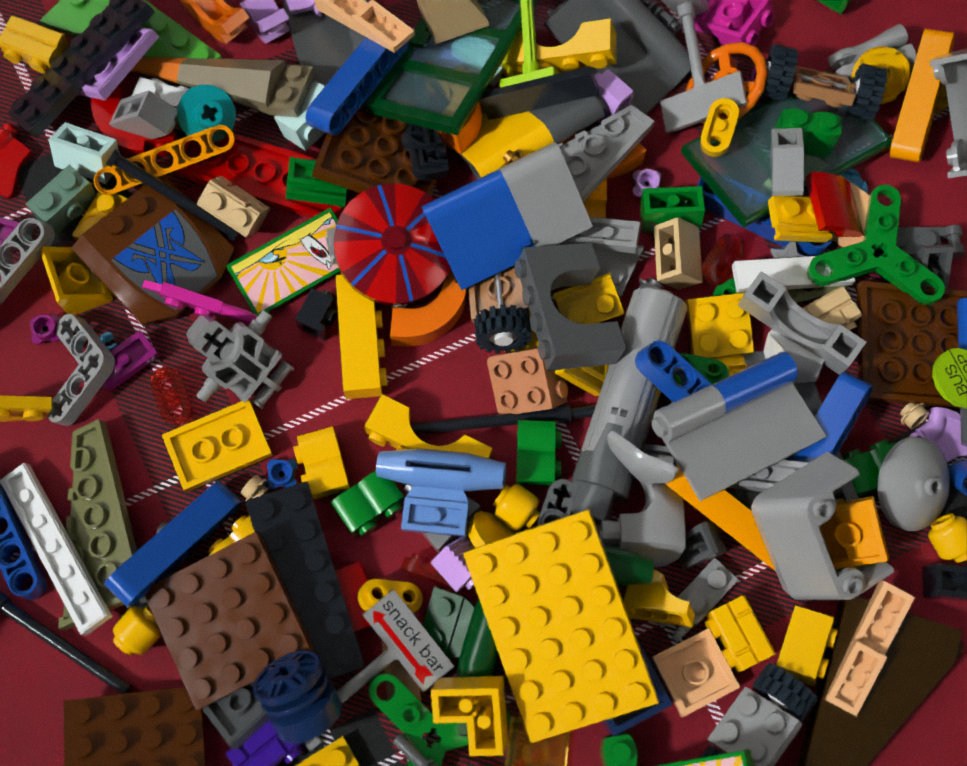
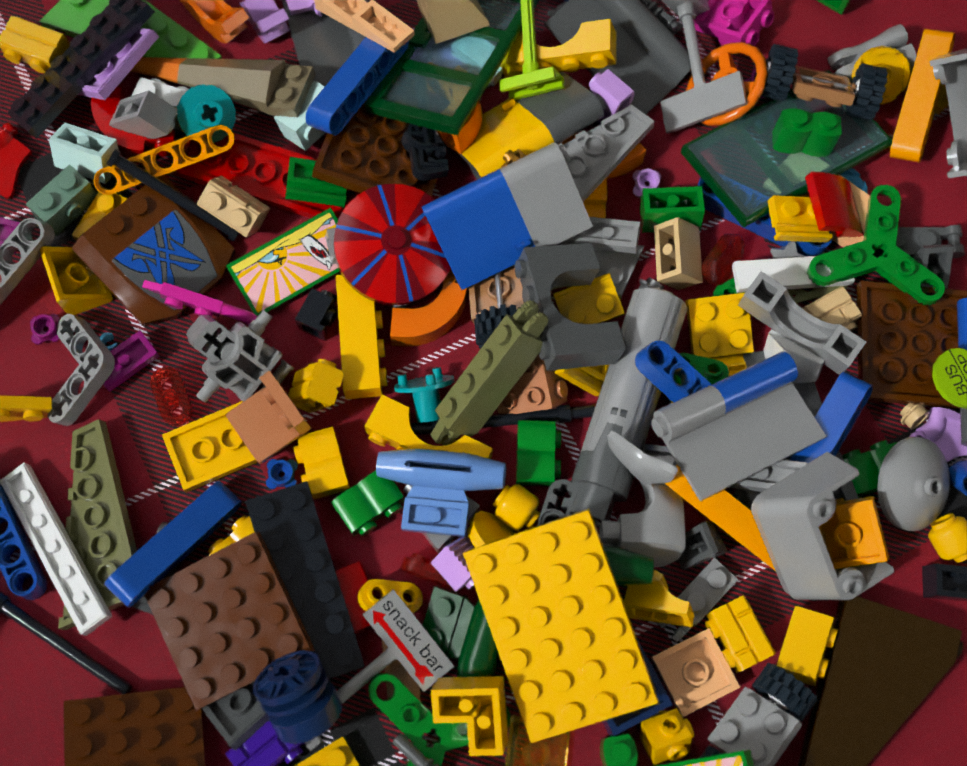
(136, 631): yellow head -> none
(254, 488): tan plate -> none
(268, 420): none -> nougat bracket
(316, 386): none -> yellow brick
(425, 392): none -> teal piece
(490, 374): none -> olive hinge
(539, 93): black tile -> none
(666, 736): none -> yellow brick
(719, 129): yellow plate -> none
(787, 162): light grey slope -> none
(868, 647): light nougat slope -> none

